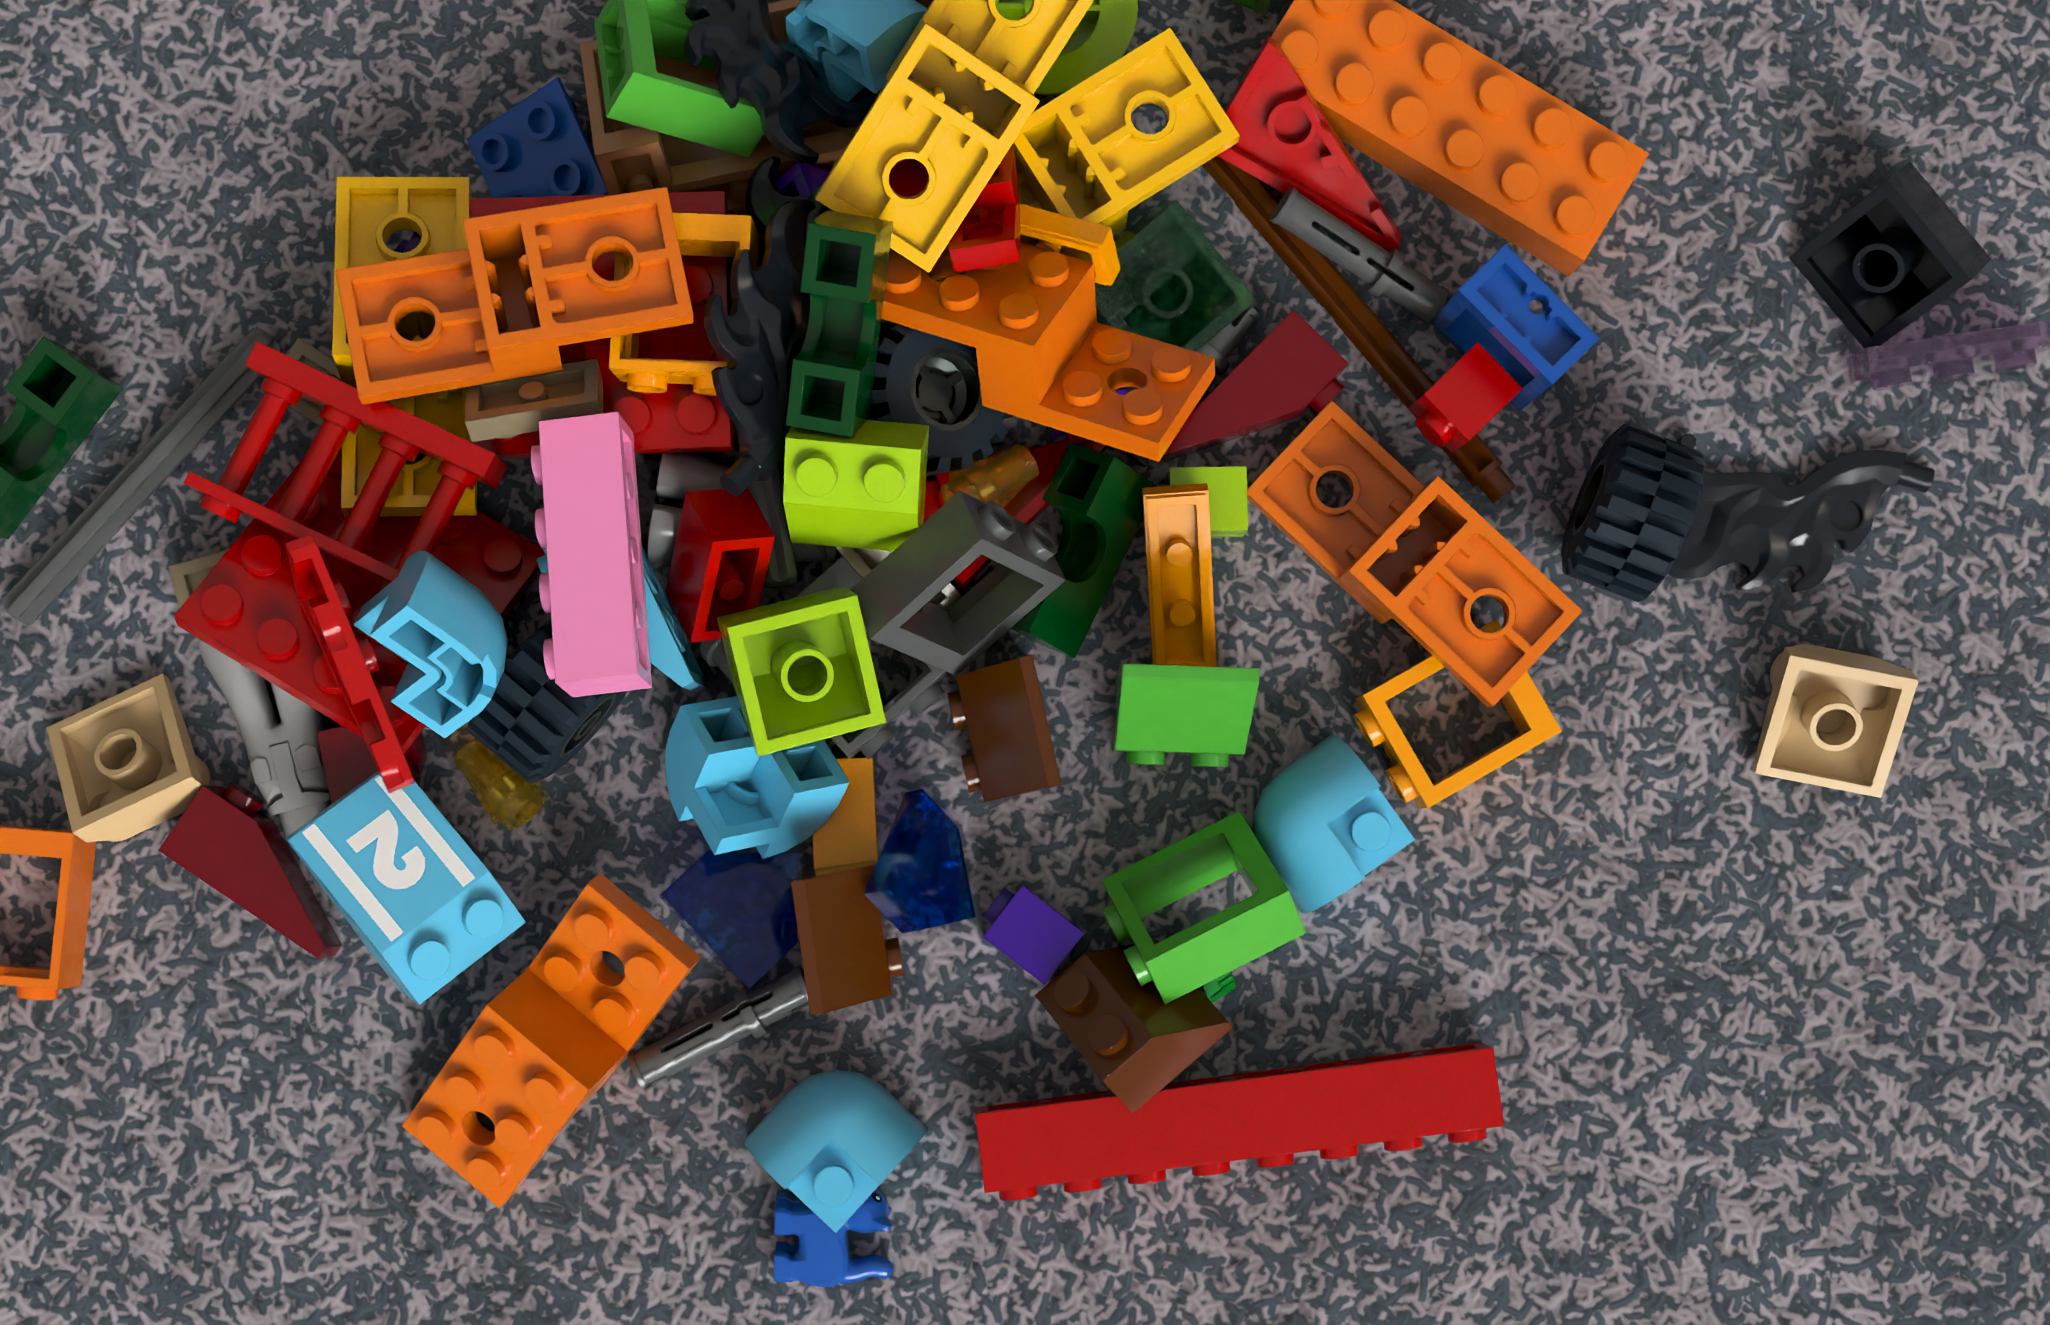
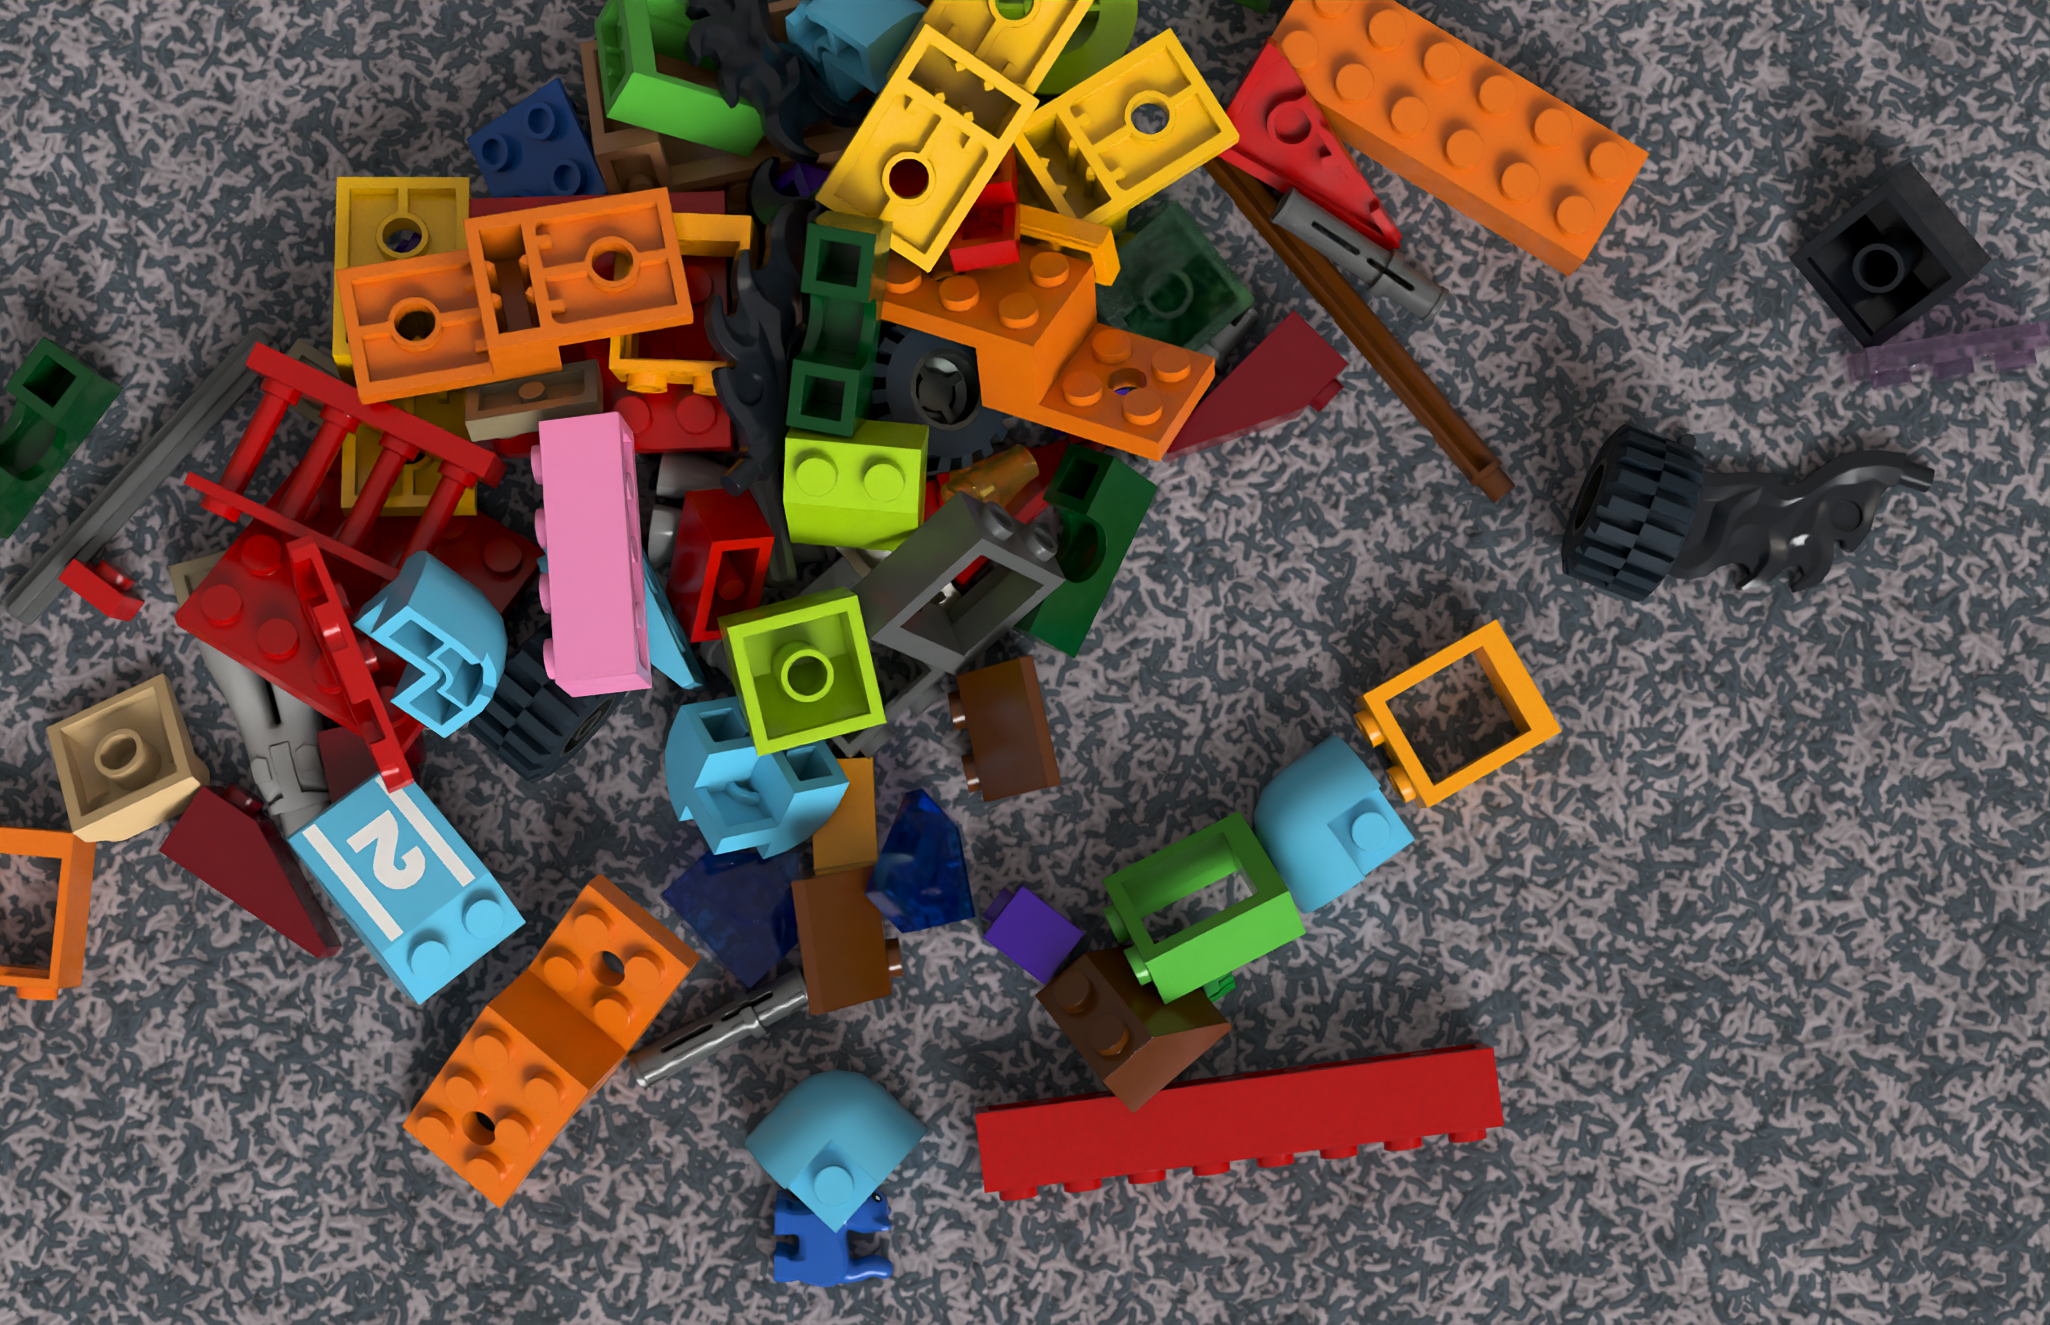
(103, 587): none -> red plate
(499, 788): clear yellow cone -> none
(1179, 575): light orange tile -> none
(1183, 712): bright green slope -> none
(1226, 495): lime brick -> none
(1413, 554): orange bracket -> none
(1464, 399): red brick -> none
(1497, 315): blue window -> none
(1834, 719): tan slope -> none

